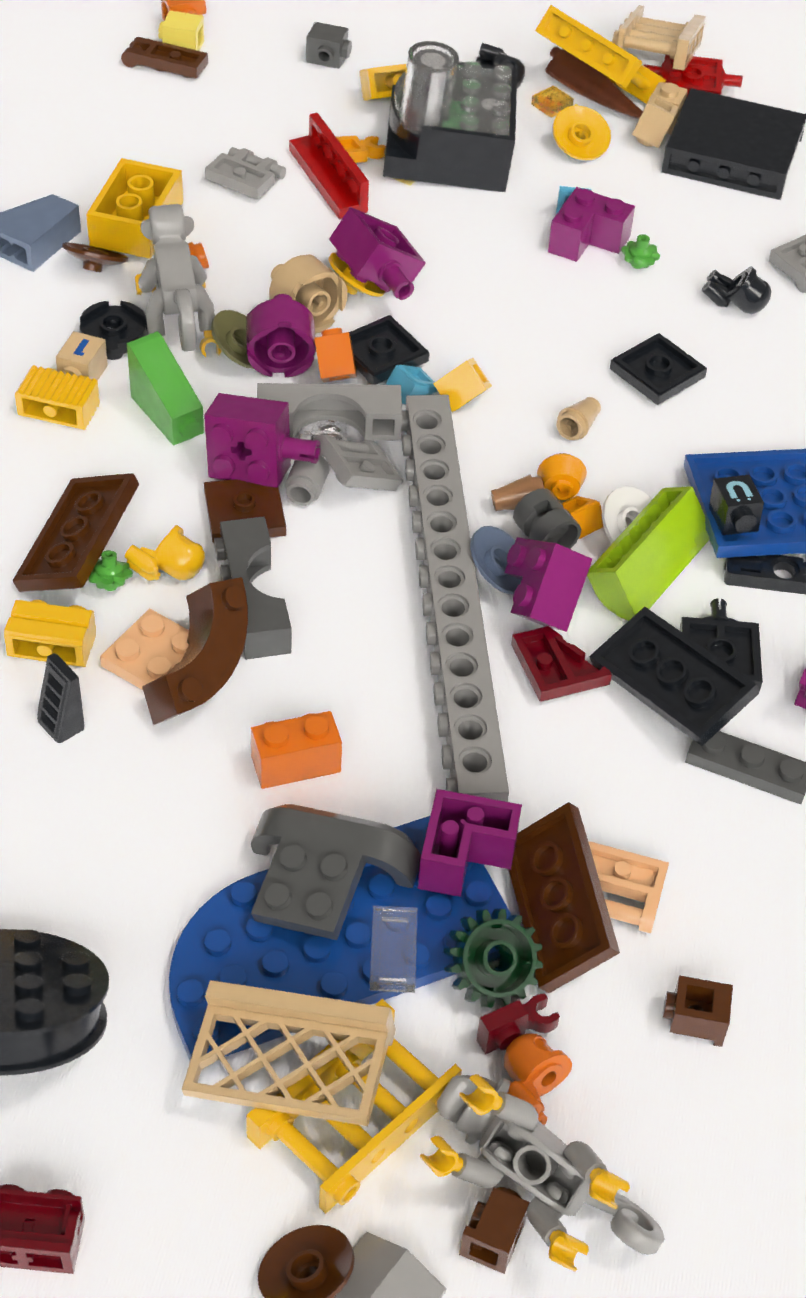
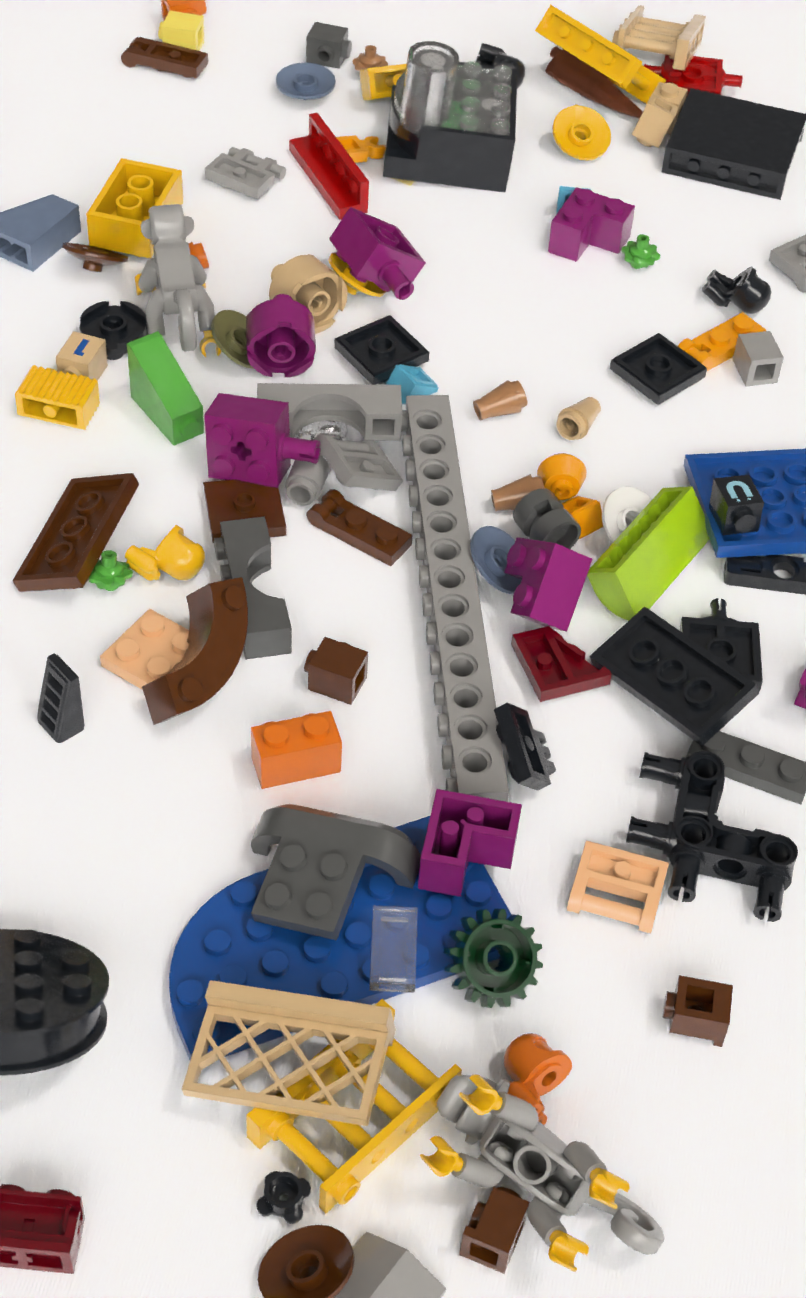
(45, 629): yellow brick -> none
(283, 1183): none -> black plate
(305, 81): none -> sand blue dish
(335, 355): orange brick -> none
(336, 670): none -> reddish brown brick
(359, 528): none -> reddish brown plate
(369, 59): none -> medium nougat plant
(463, 384): yellow panel -> none
(501, 401): none -> medium nougat cone
(507, 1023): dark red plate -> none
(525, 747): none -> black hinge
(551, 101): clear yellow tile -> none
(561, 898): reddish brown plate -> none
(703, 845): none -> black pin
(719, 342): none -> light orange plate
(758, 358): none -> light grey brick

